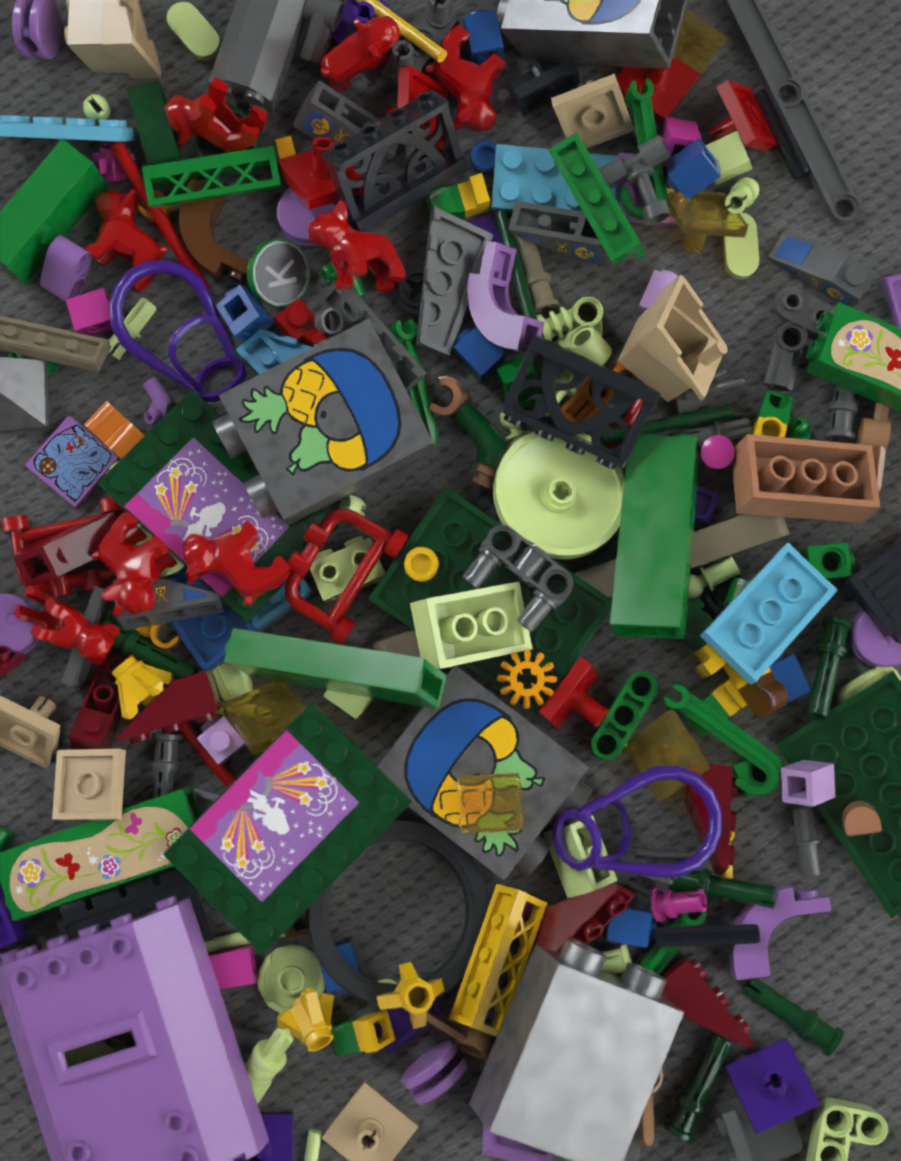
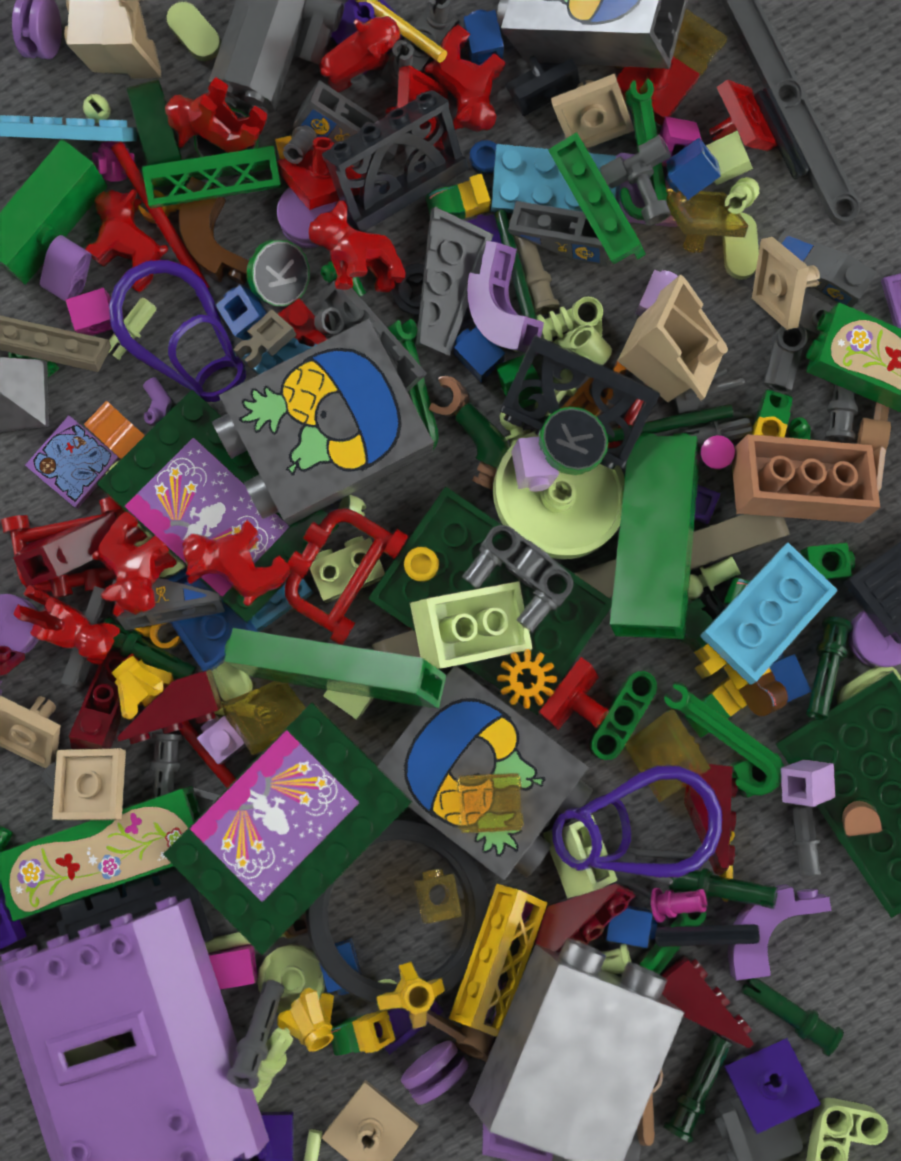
(253, 1047): none -> dark grey pin
(266, 336): none -> dark tan plate
(300, 144): none -> flat silver pin
(448, 908): none -> clear yellow brick
(531, 466): none -> lavender brick
(573, 440): none -> black tile
(782, 282): none -> tan tile

